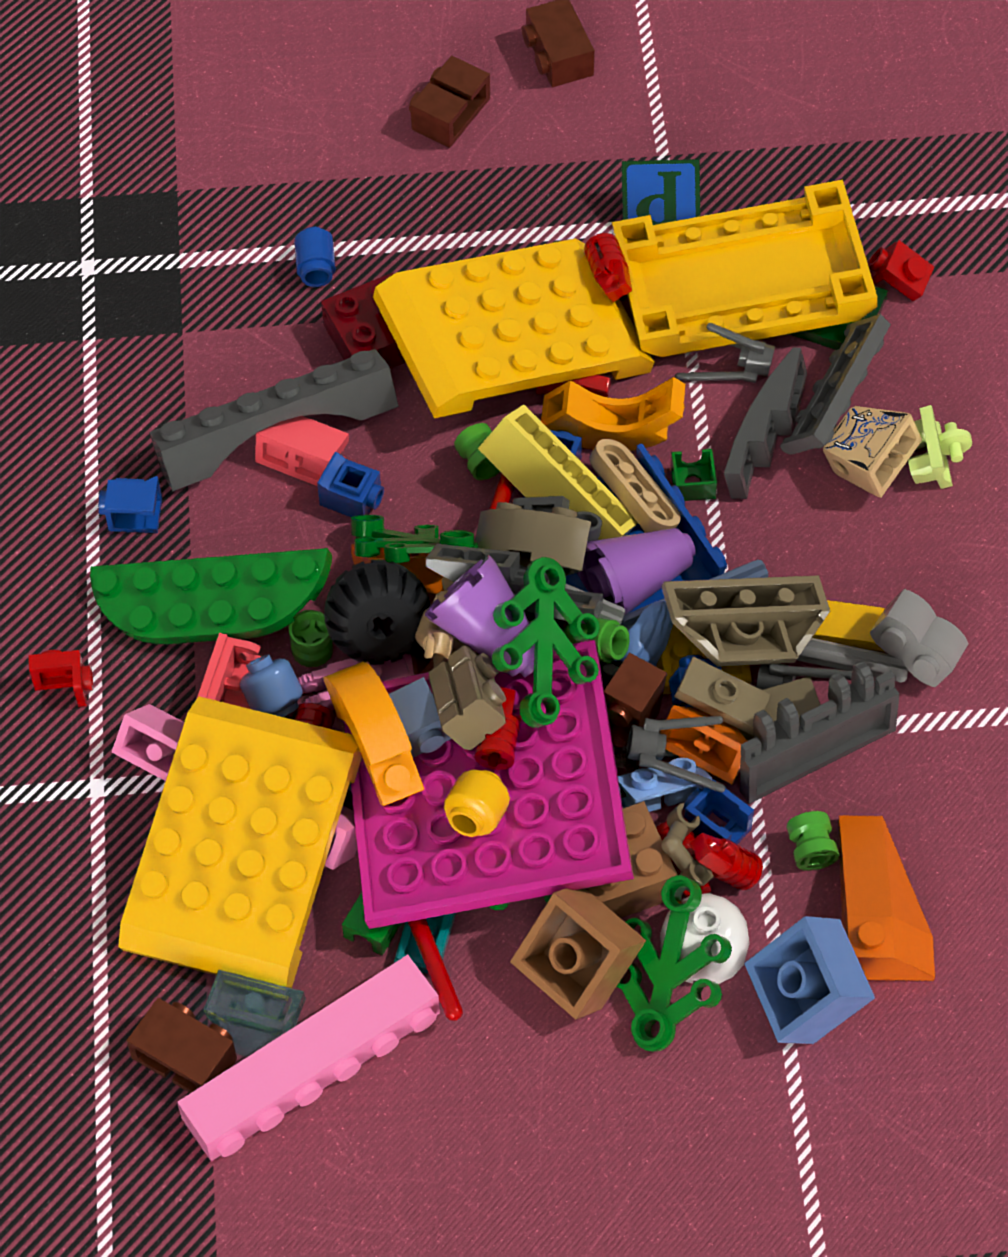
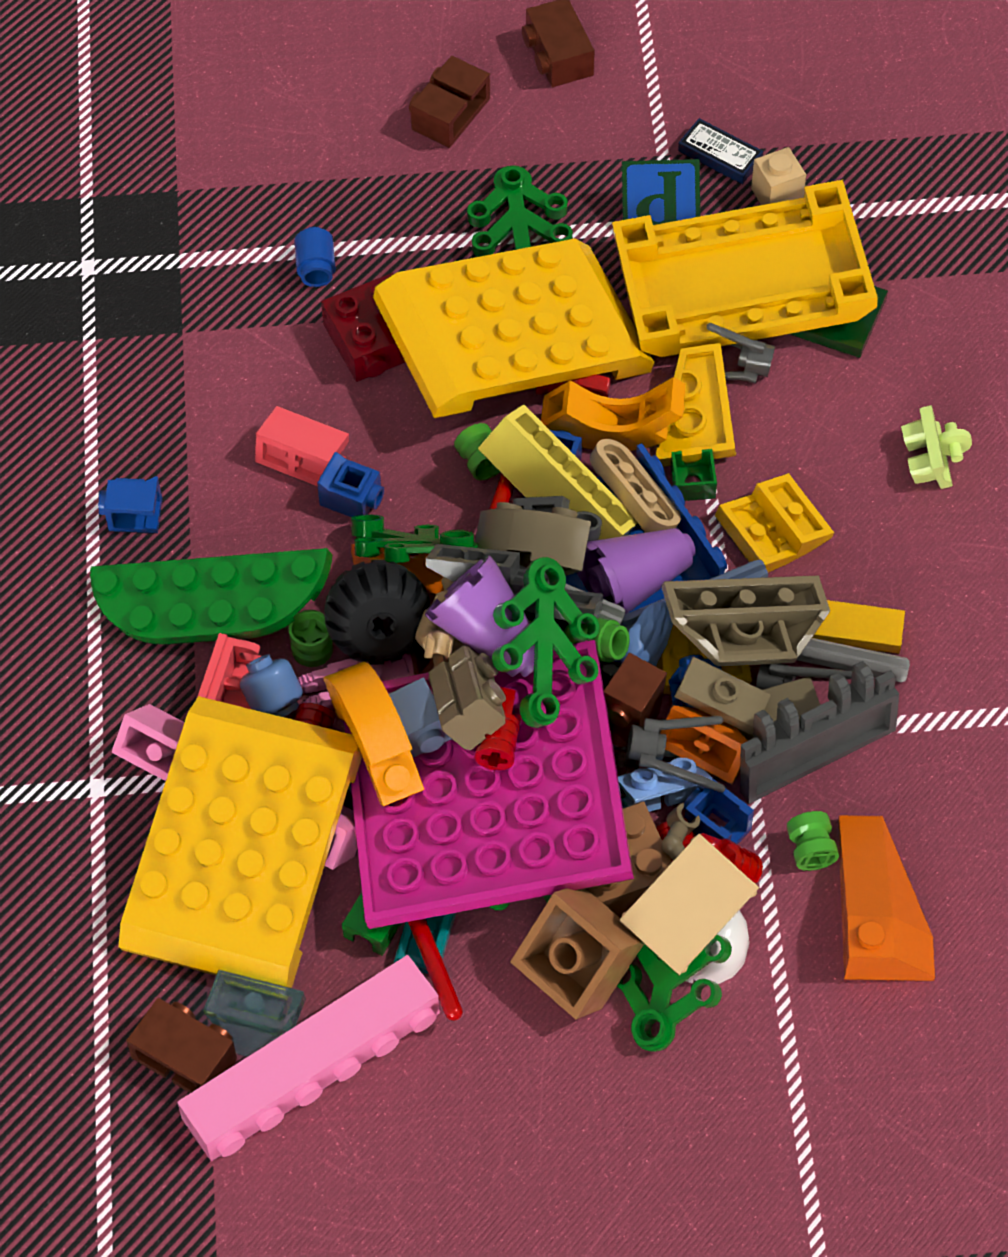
(61, 670): red bracket -> none
(199, 444): dark grey arch -> none
(476, 803): yellow head -> none
(517, 217): none -> green plant
(608, 267): red hinge -> none
(689, 904): none -> tan piece
(706, 411): none -> yellow wing
(719, 150): none -> tile
(768, 417): dark grey slope -> none
(774, 523): none -> yellow slope
(778, 177): none -> tan brick
(809, 980): medium blue brick -> none
(834, 391): dark grey hinge -> none
(872, 447): tan torso -> none
(901, 269): red bracket -> none
(919, 638): light grey brick -> none

